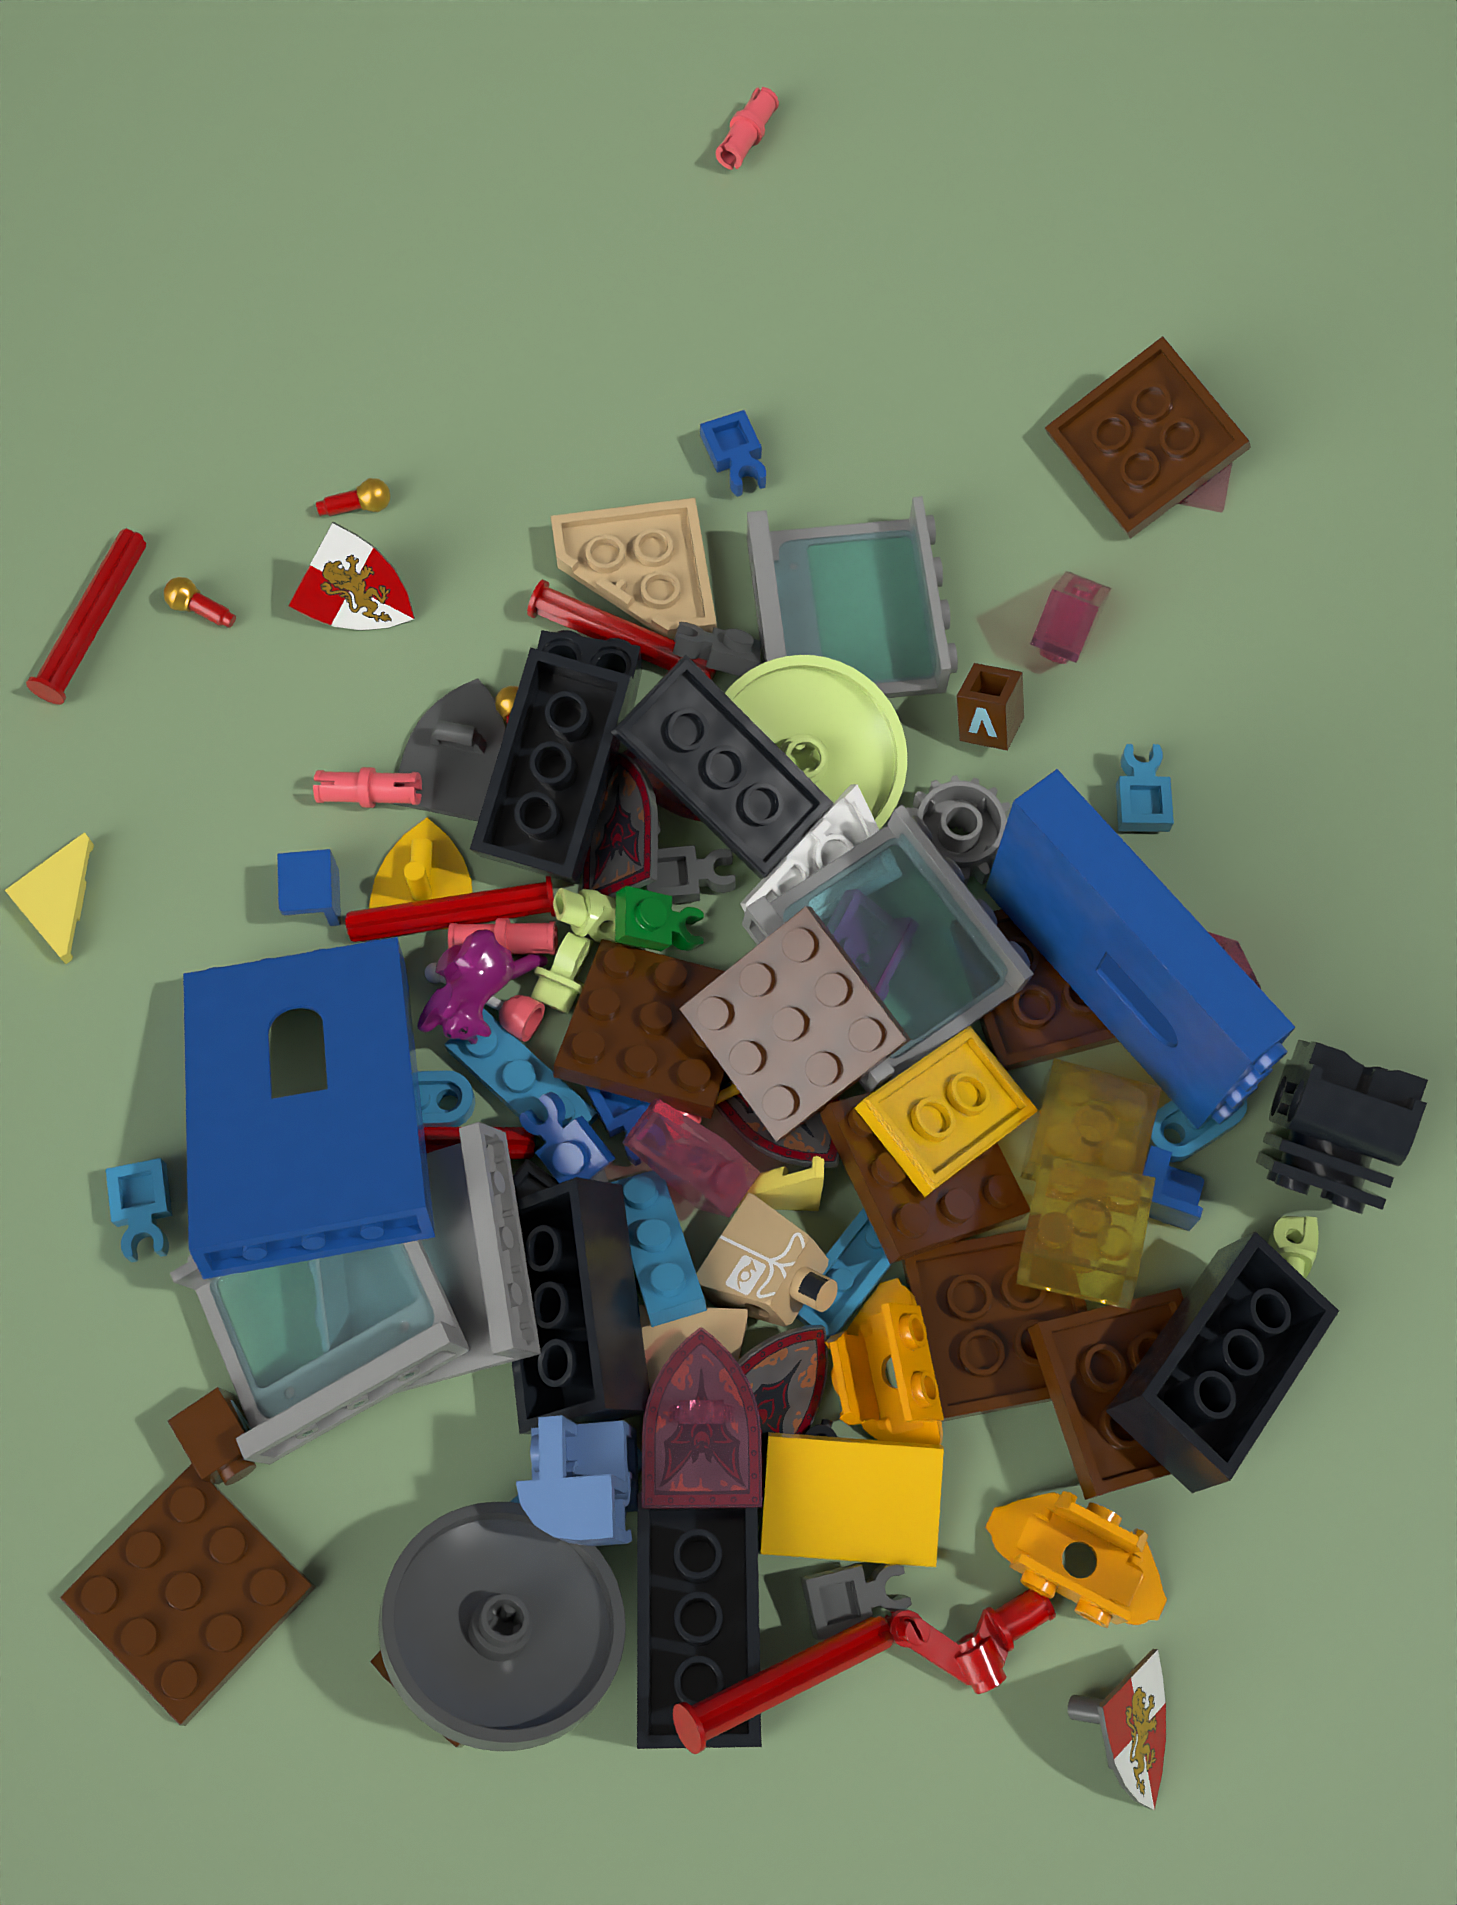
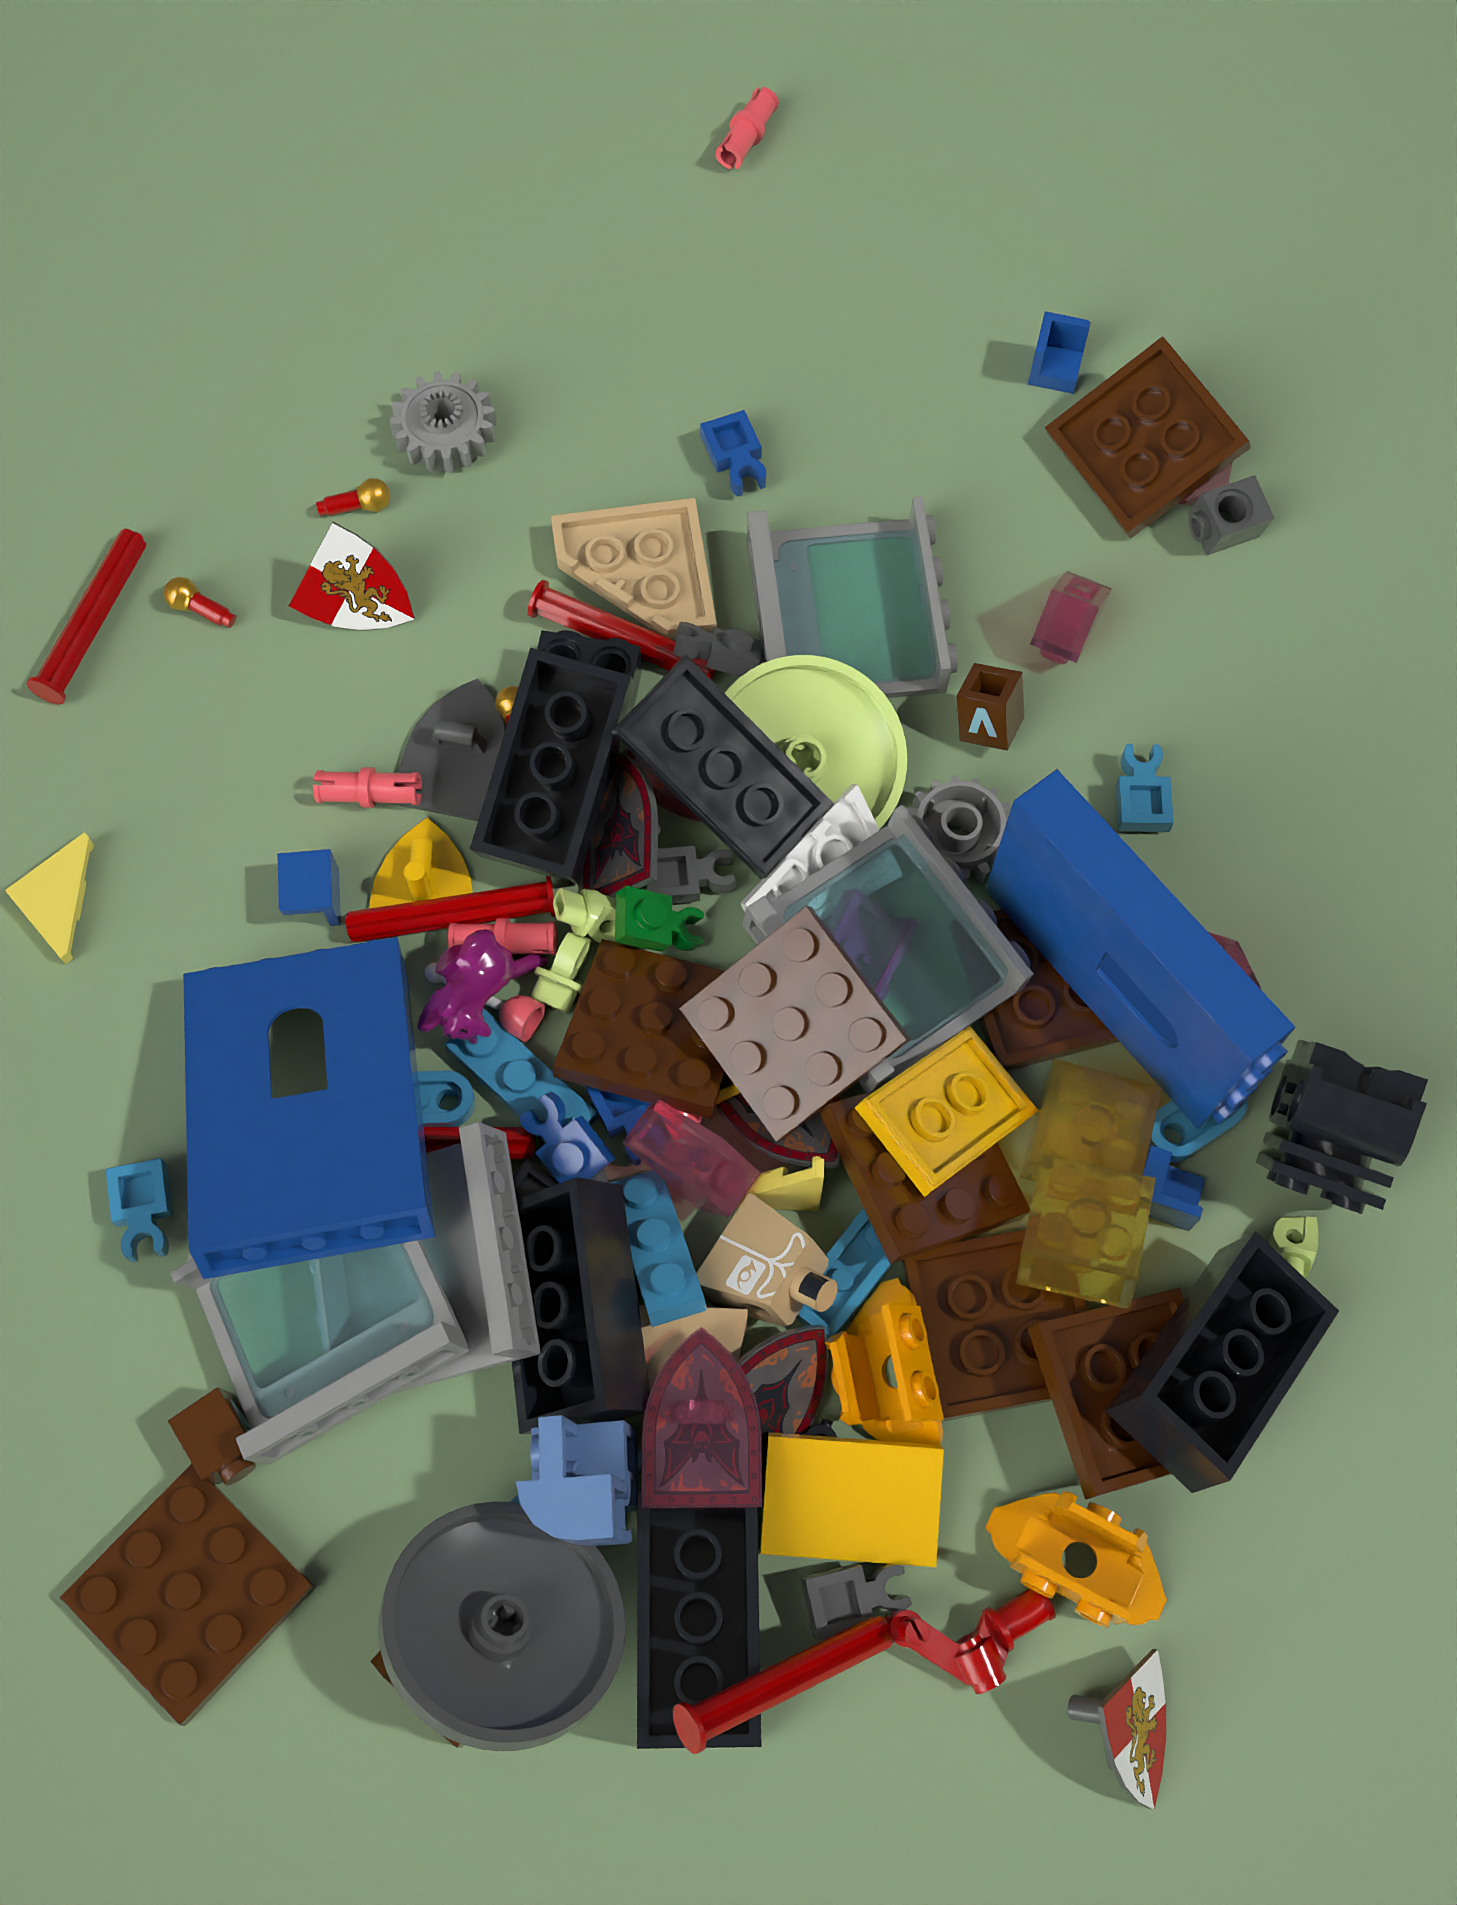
(443, 423): none -> light grey gear
(1059, 352): none -> blue panel
(1240, 500): none -> dark grey brick

